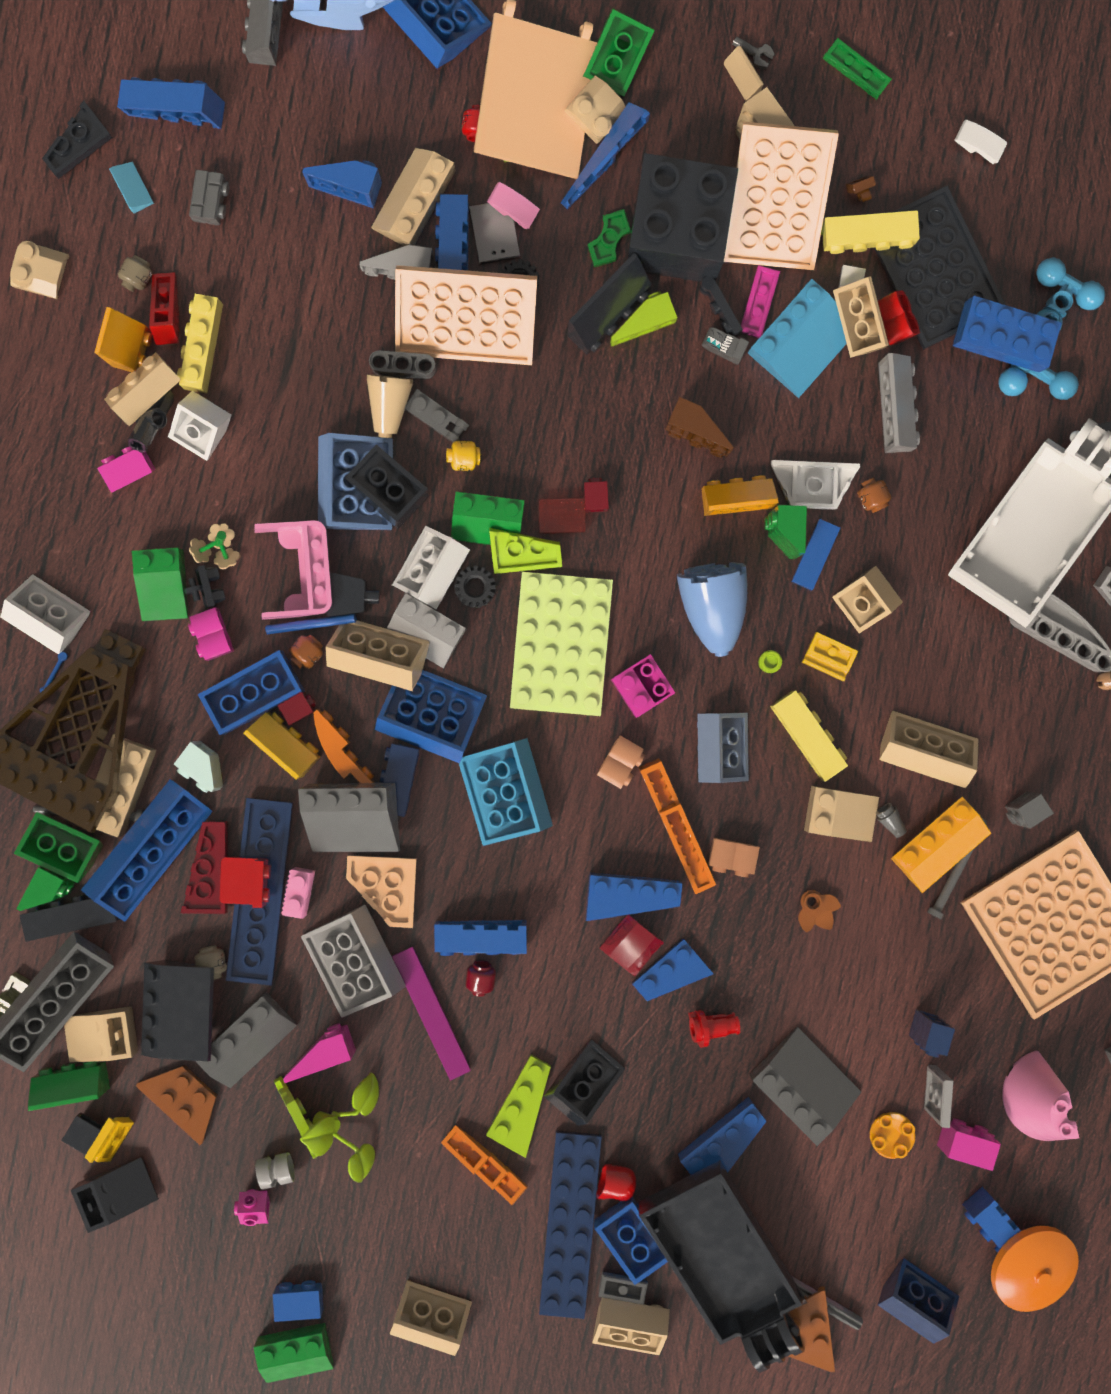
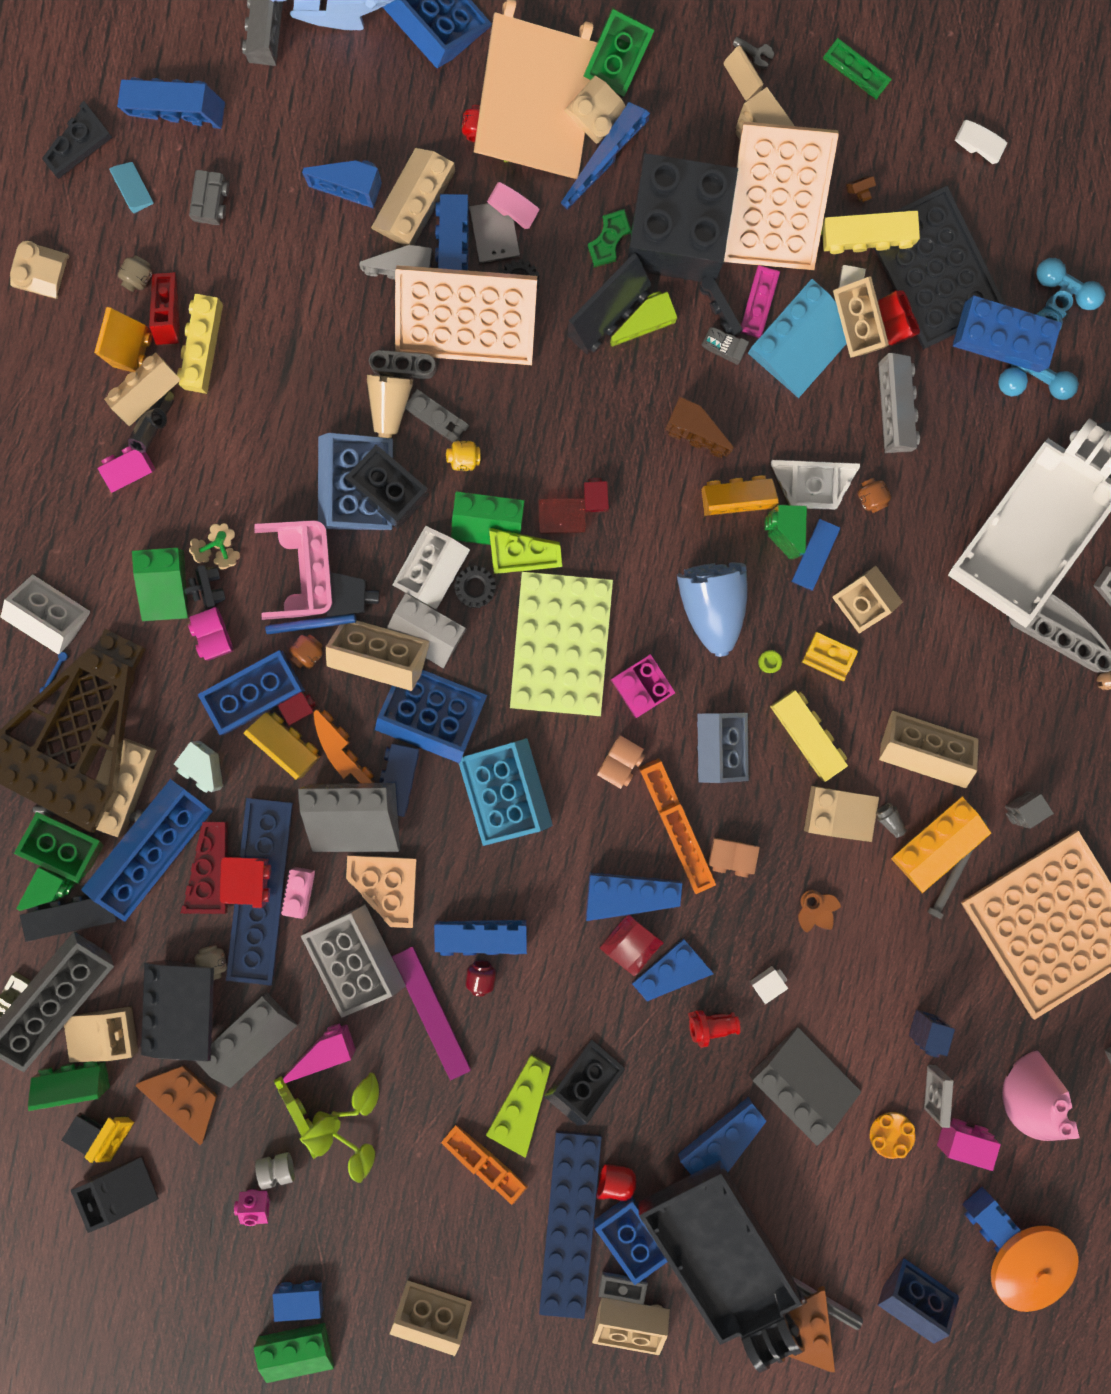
(199, 425): white slope -> none
(769, 984): none -> white brick

